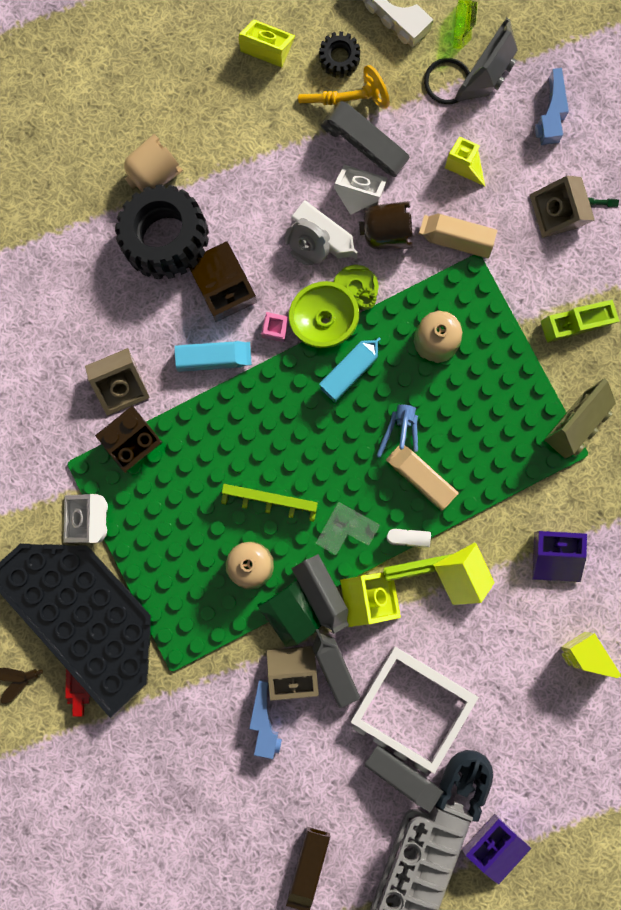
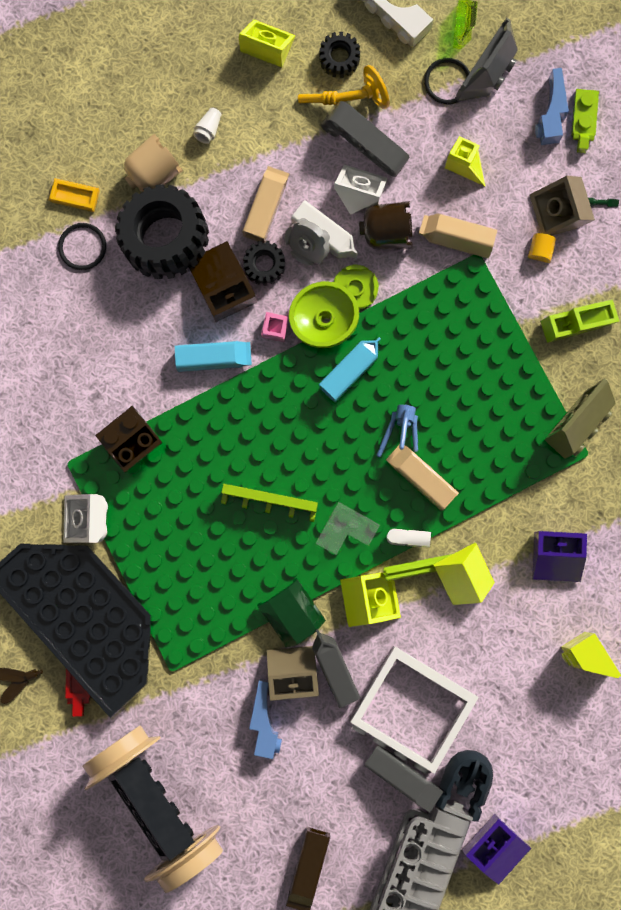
(74, 195): none -> yellow tile
(82, 267): none -> black tyre
(116, 381): dark tan slope -> none
(157, 818): none -> brick
(206, 128): none -> white cone
(261, 567): tan cylinder -> none
(264, 276): none -> black tyre
(265, 204): none -> tan piece
(322, 593): dark grey piece -> none
(372, 294): lime bush -> none
(433, 344): tan cylinder -> none
(542, 247): none -> yellow brick
(584, 118): none -> lime hinge

